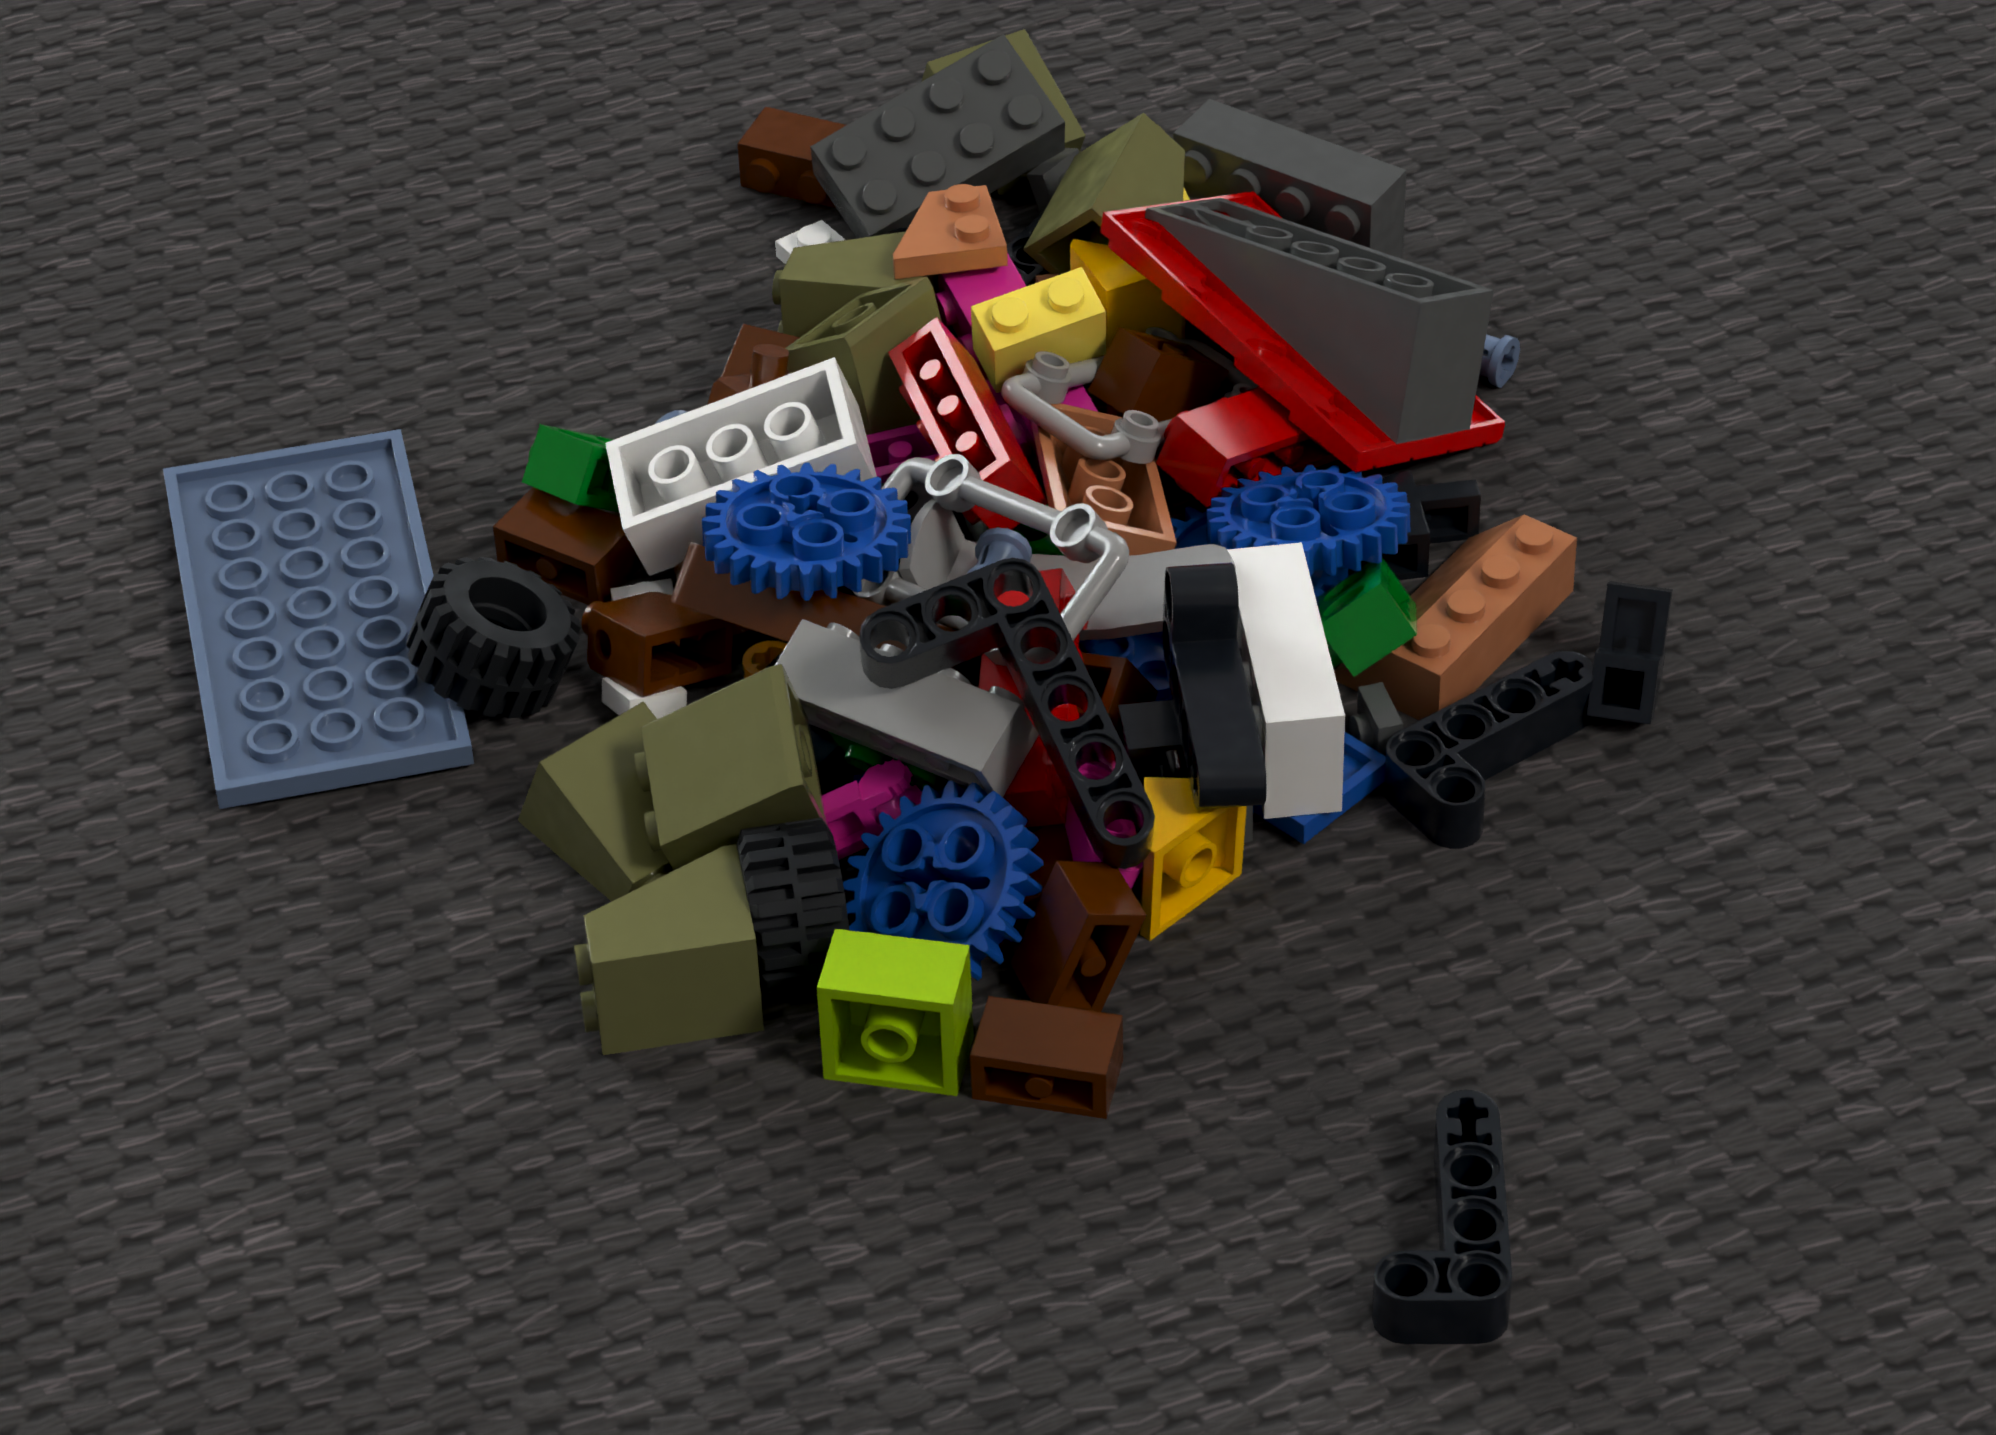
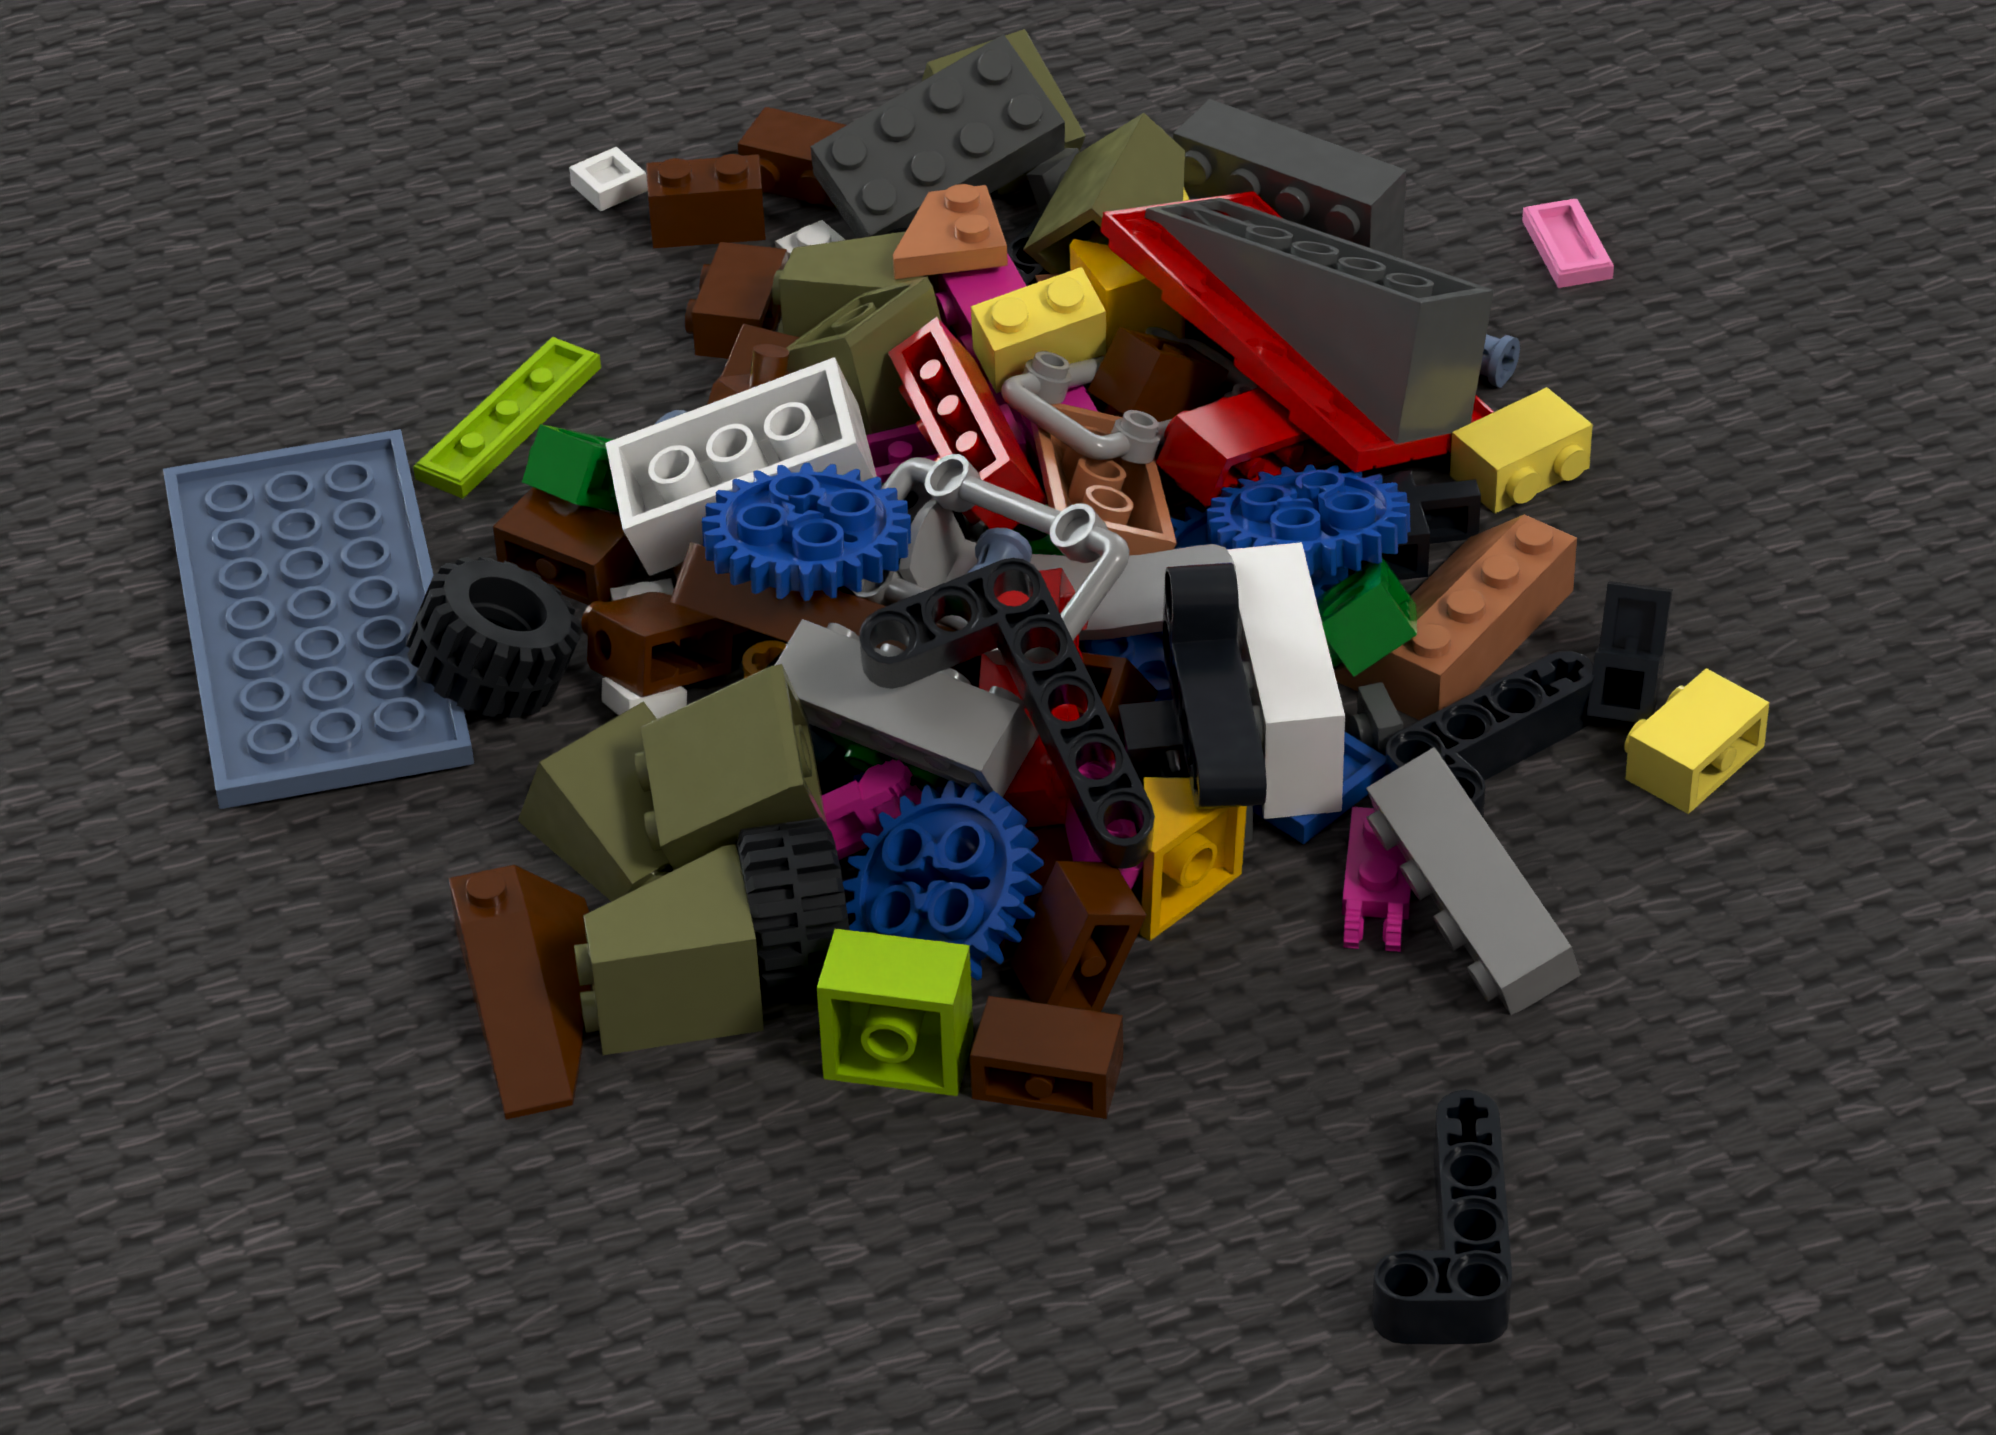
(507, 417): none -> lime tile
(524, 981): none -> reddish brown wedge
(608, 178): none -> white plate
(705, 201): none -> reddish brown brick
(734, 293): none -> reddish brown brick
(1373, 885): none -> dark pink hinge
(1472, 882): none -> light grey brick
(1522, 449): none -> light yellow brick
(1567, 243): none -> bright pink tile
(1696, 740): none -> light yellow brick

